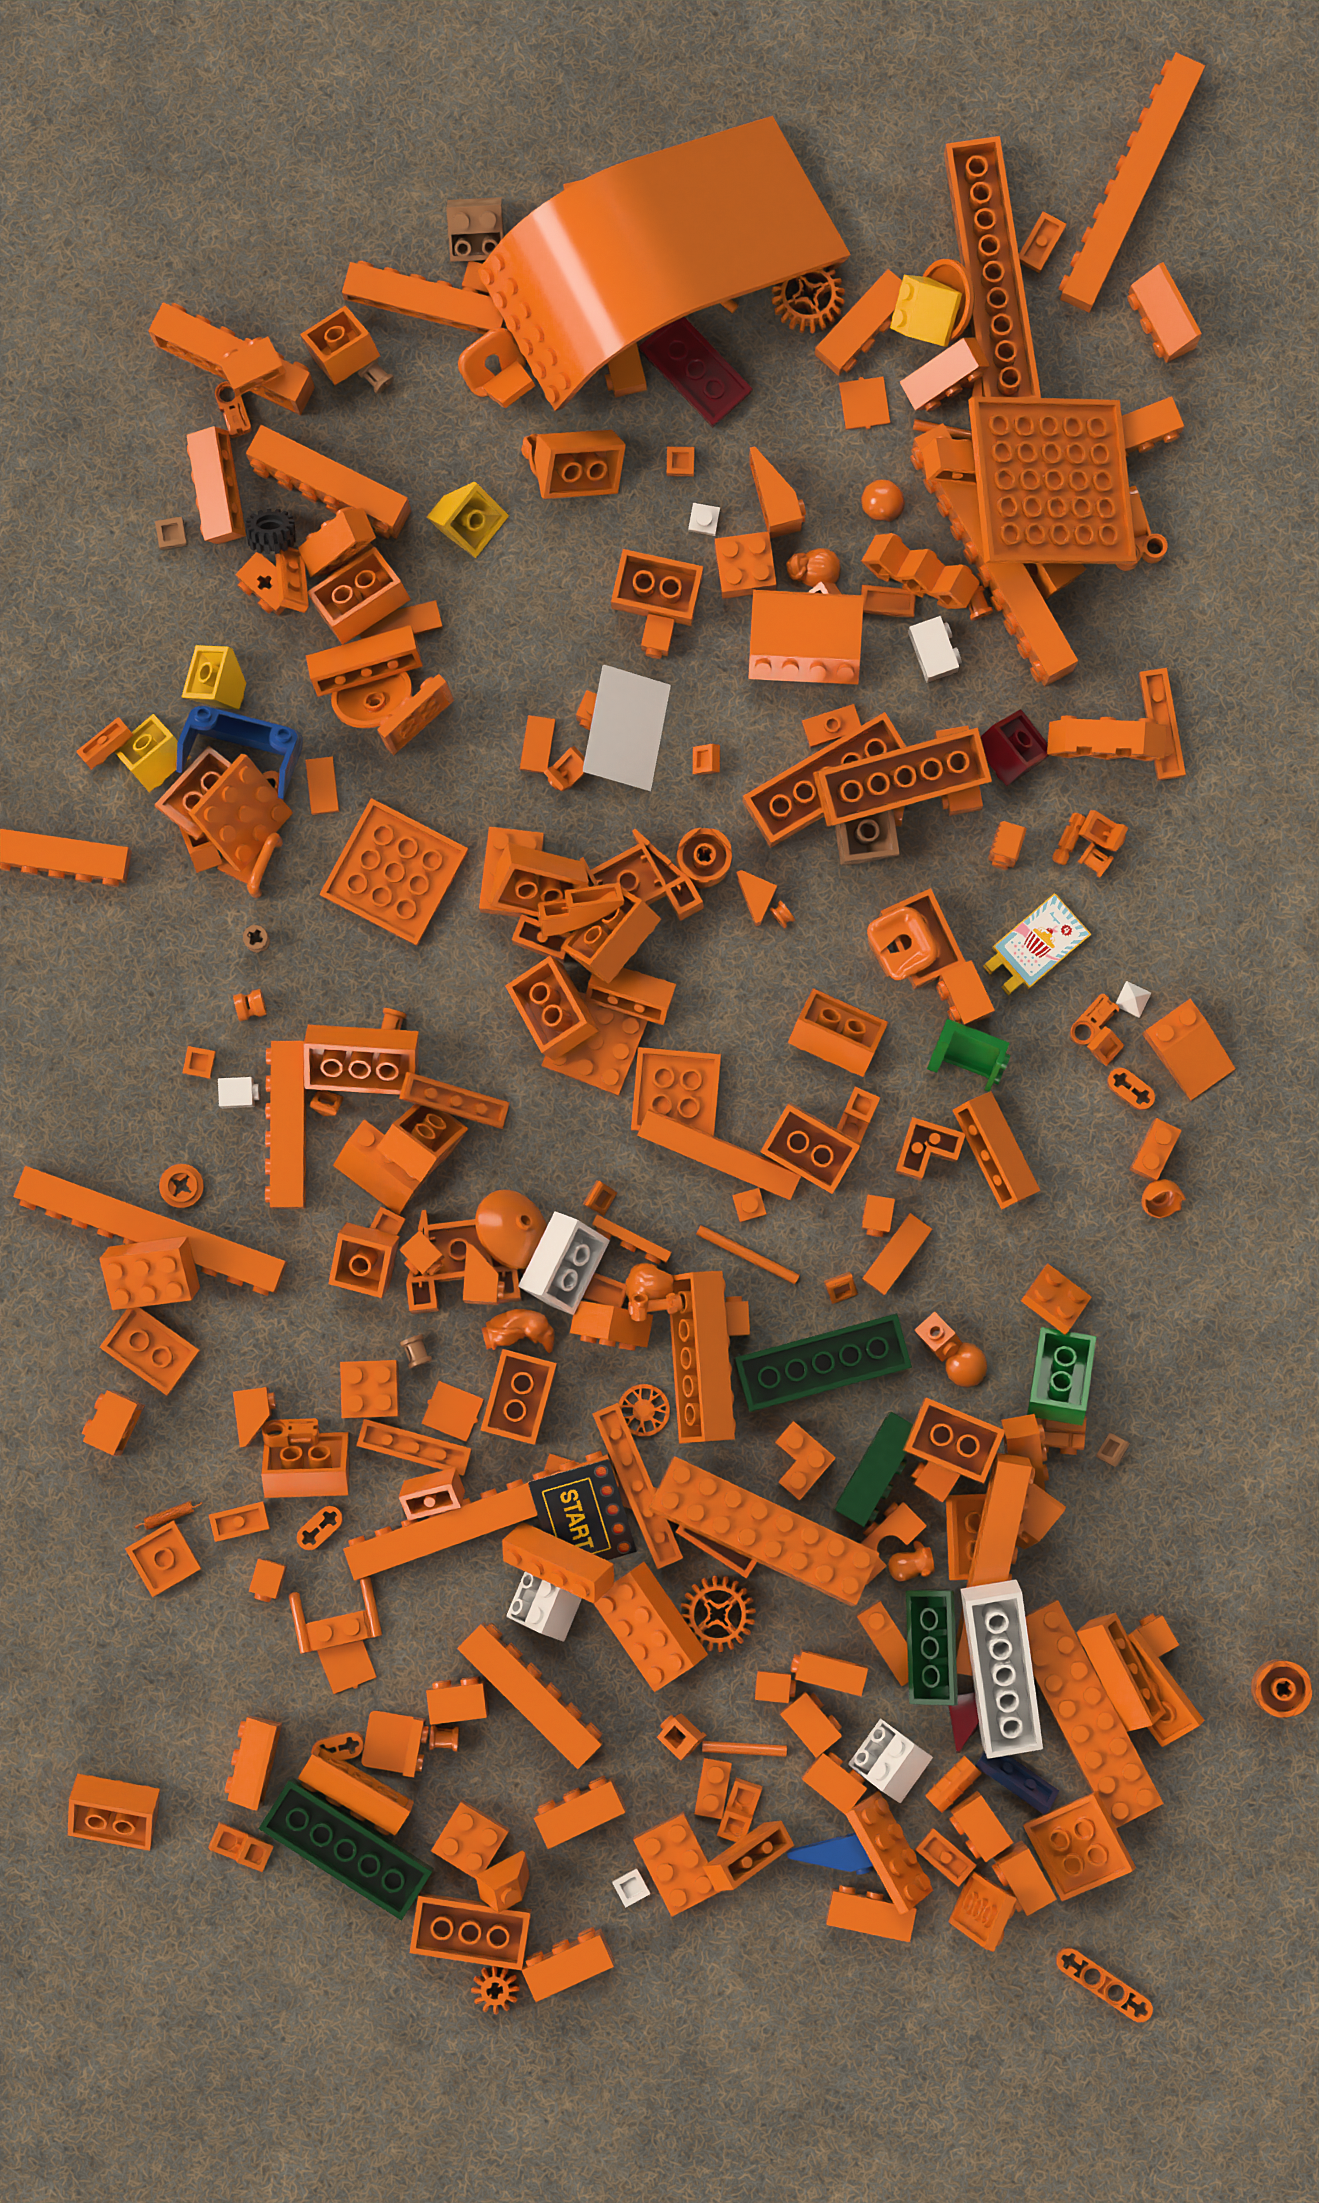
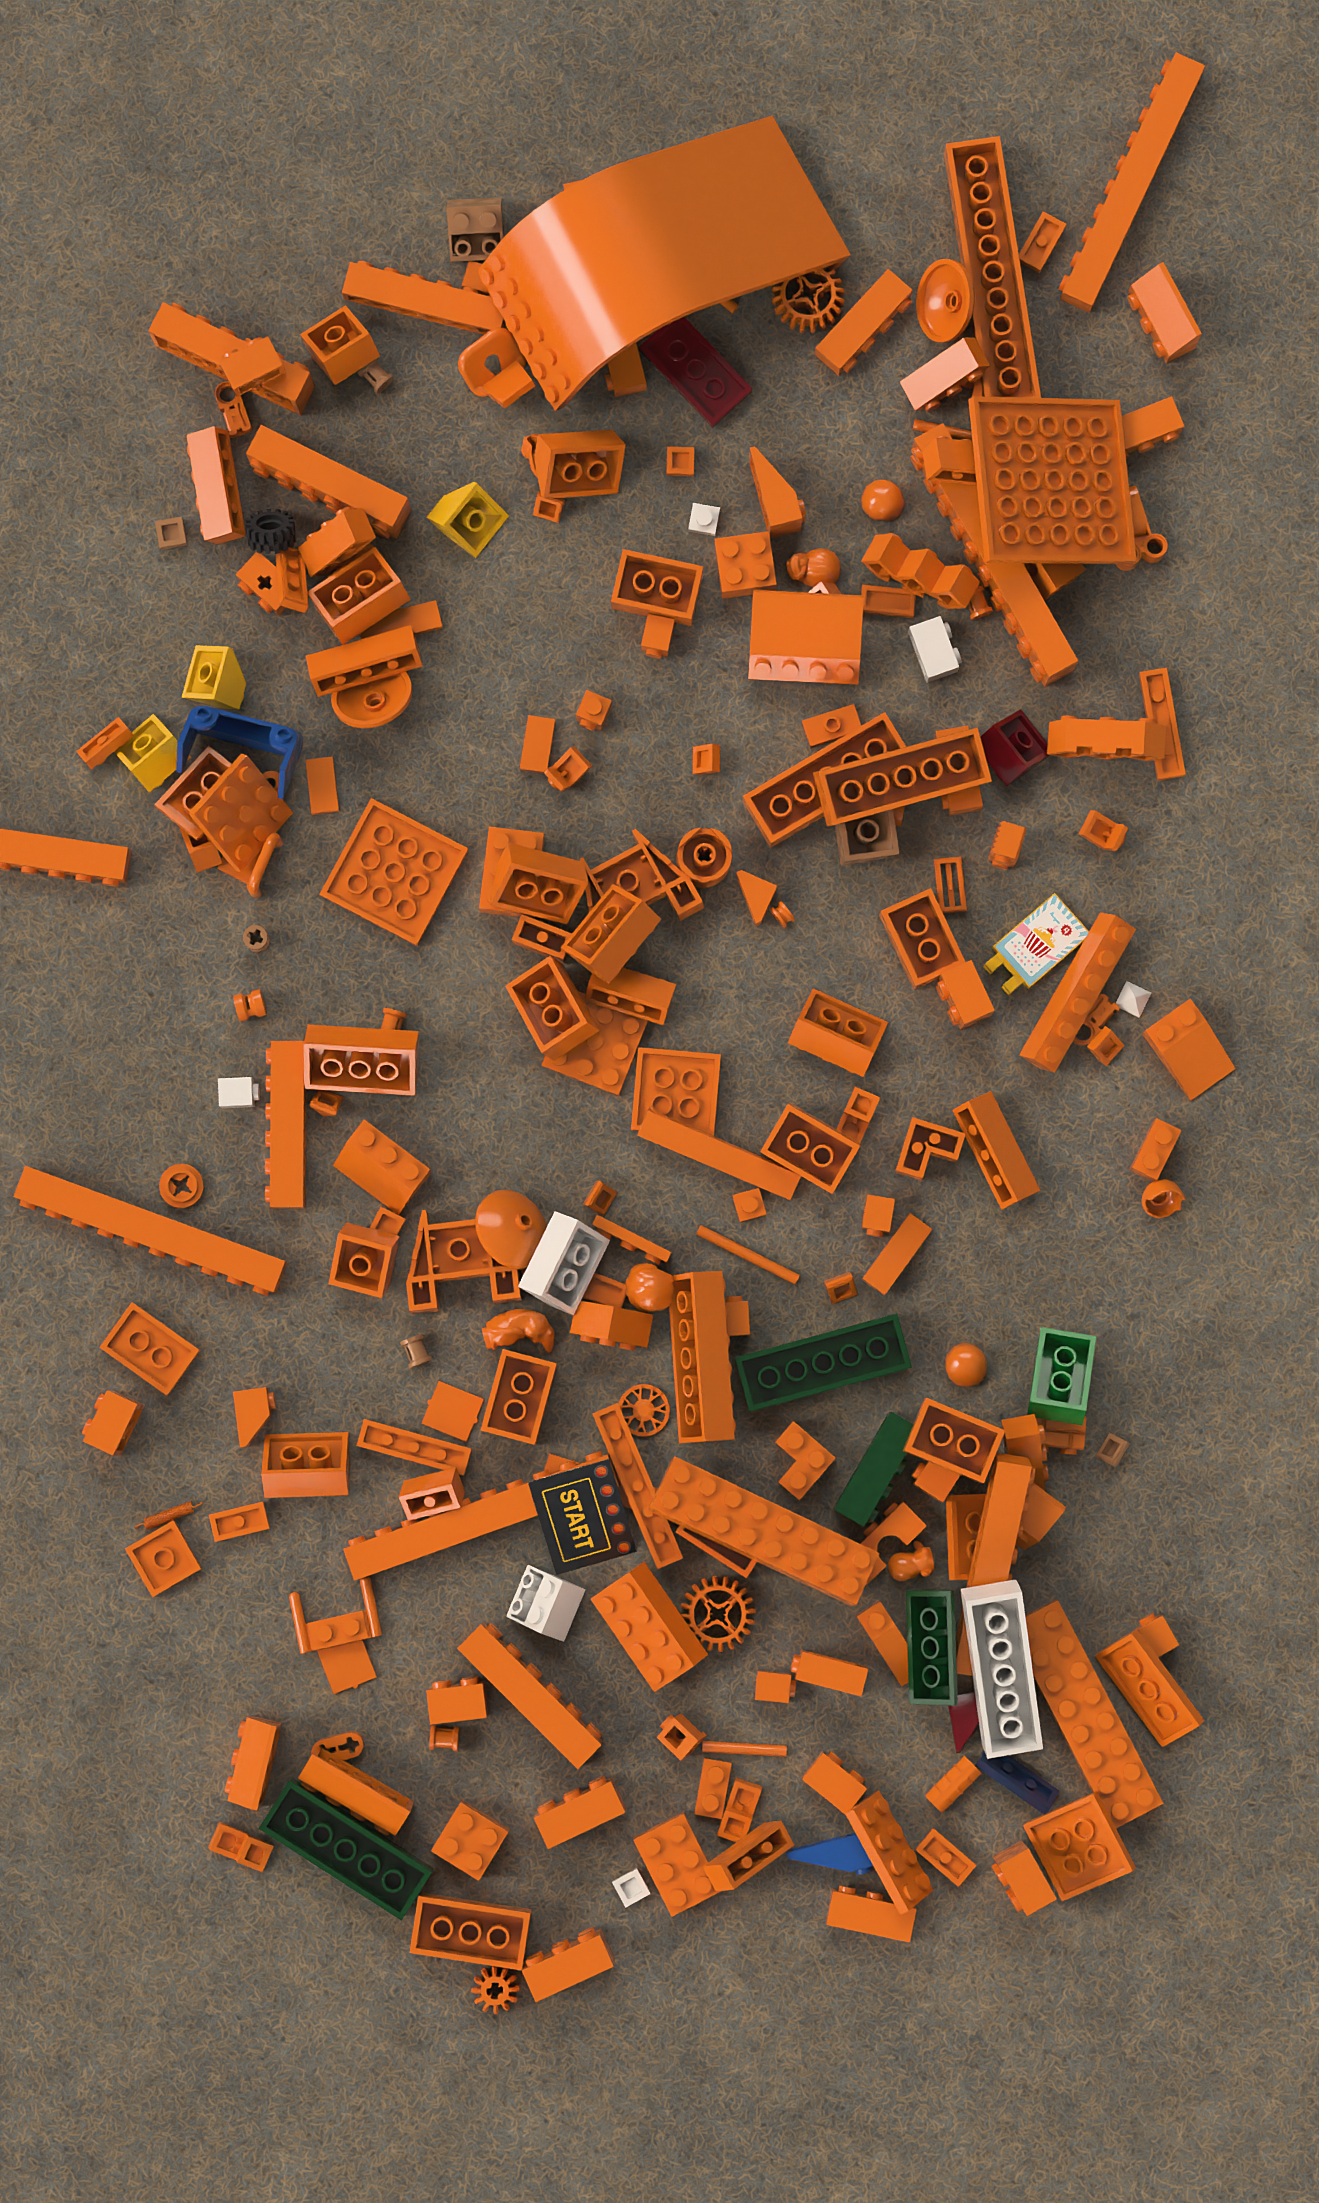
(113, 1811): orange slope -> none
(150, 1273): orange brick -> none
(199, 1062): orange plate -> none
(267, 1579): orange brick -> none
(293, 1432): orange piece -> none
(315, 1523): orange beam -> none
(370, 1389): orange brick -> none
(394, 1743): orange bracket -> none
(415, 713): orange plate -> none
(421, 1140): orange brick -> none
(422, 1255): orange brick -> none
(454, 1100): orange tile -> none
(481, 1281): orange slope -> none
(504, 1882): orange slope -> none
(548, 508): none -> orange slope
(558, 1562): orange brick -> none
(579, 908): orange slope -> none
(626, 727): white sticker -> none
(640, 1306): orange bar -> none
(811, 1723): orange brick -> none
(864, 403): orange piece -> none
(890, 1761): white slope -> none
(907, 962): orange piece -> none
(925, 310): yellow slope -> none
(938, 1337): orange brick -> none
(947, 861): none -> orange tile
(971, 1051): green panel -> none
(981, 1826): orange brick -> none
(983, 1911): orange plate -> none
(1056, 1298): orange plate -> none
(1068, 839): orange axle -> none
(1077, 992): none -> orange brick
(1095, 860): orange bush -> none
(1105, 1982): orange beam -> none
(1120, 1672): orange brick -> none
(1126, 1094): orange beam -> none
(1297, 1685): orange brick -> none

